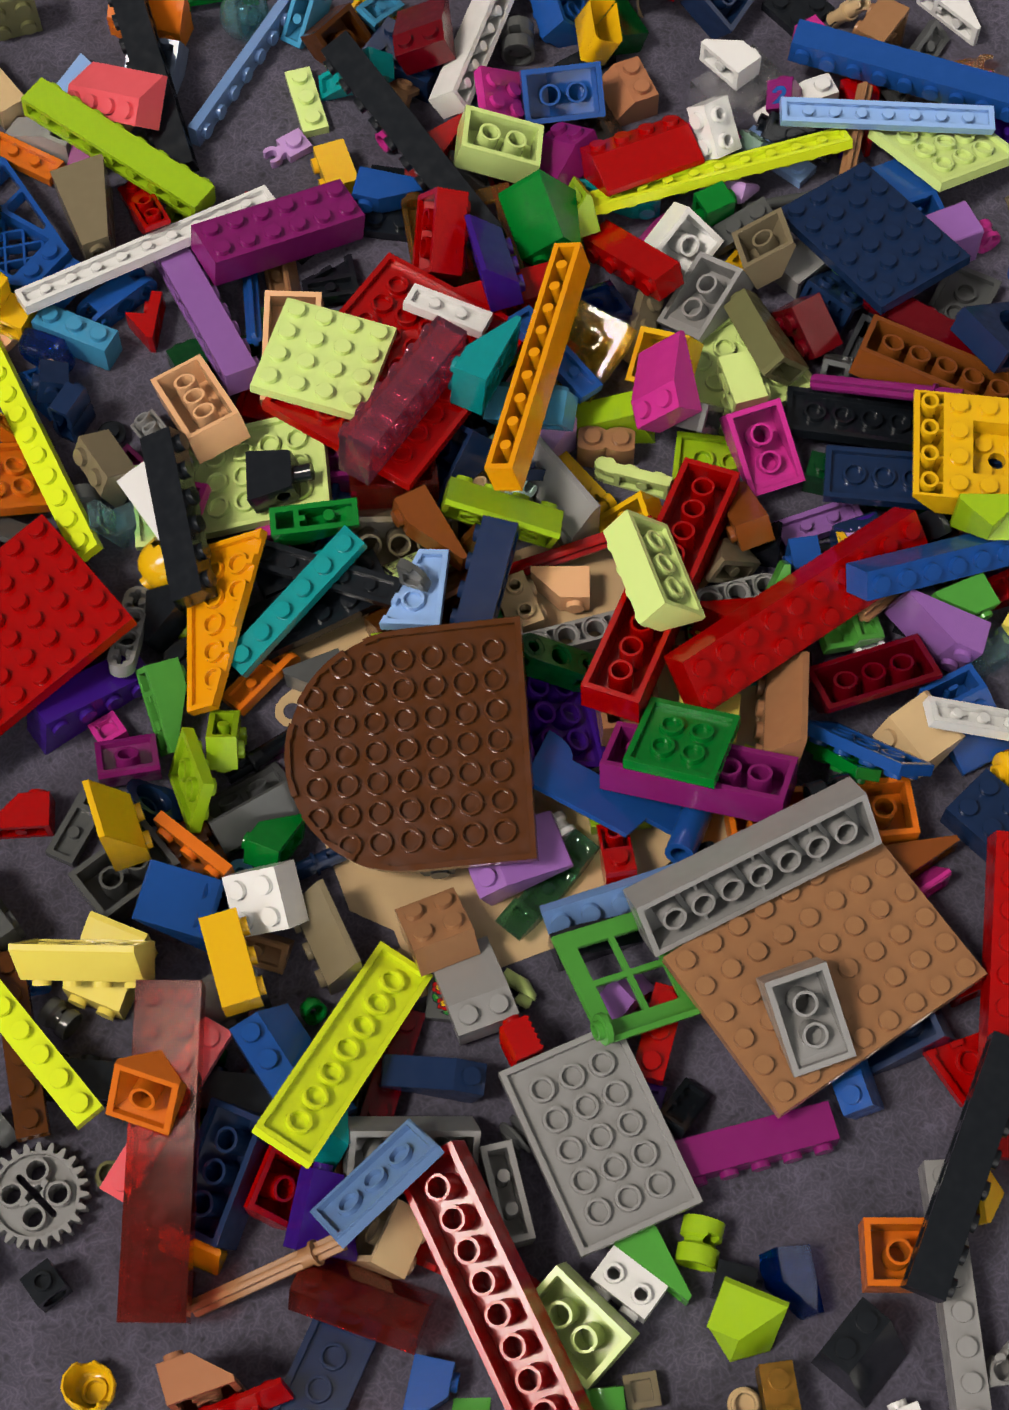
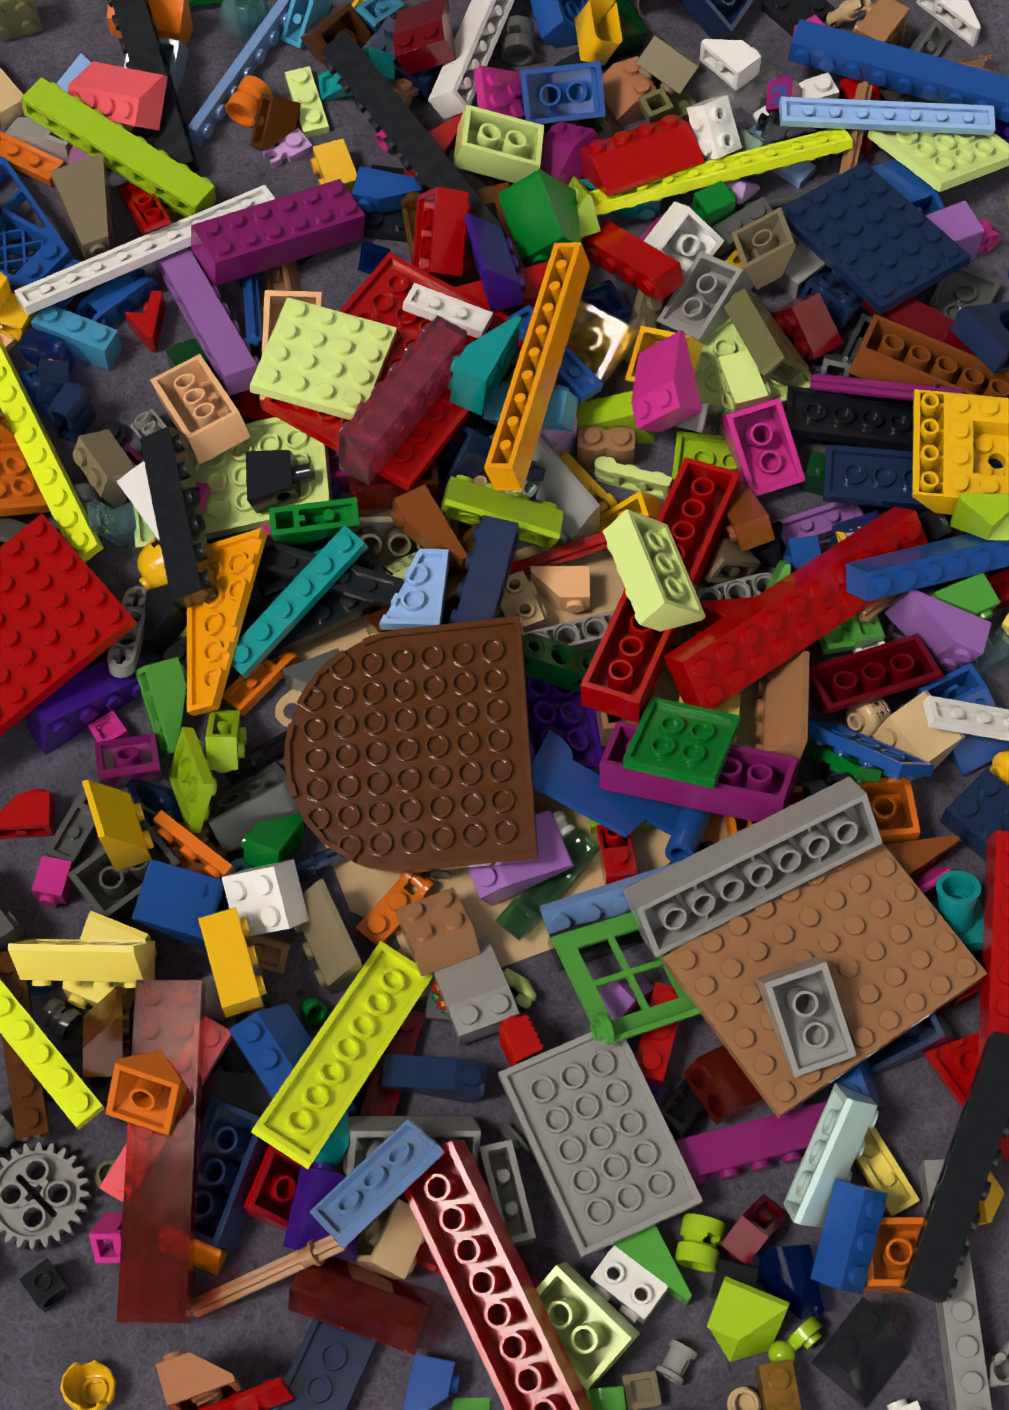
(52, 882): none -> dark pink brick
(105, 1034): none -> reddish brown slope
(108, 1228): none -> dark pink brick
(244, 102): none -> orange wheel
(274, 120): none -> reddish brown slope
(335, 283): black wing -> none
(371, 256): none -> clear blue tile
(382, 920): none -> orange plate
(412, 575): dark grey tile -> none
(658, 104): none -> olive brick
(667, 64): none -> dark tan slope
(676, 1362): none -> light grey bush
(721, 1085): none -> clear red piece
(754, 1229): none -> dark red slope
(805, 1335): none -> lime plate
(830, 1154): none -> light aqua slope
(849, 1236): none -> blue brick
(868, 716): none -> tan head
(885, 1174): none -> light yellow plate
(960, 907): none -> teal plant

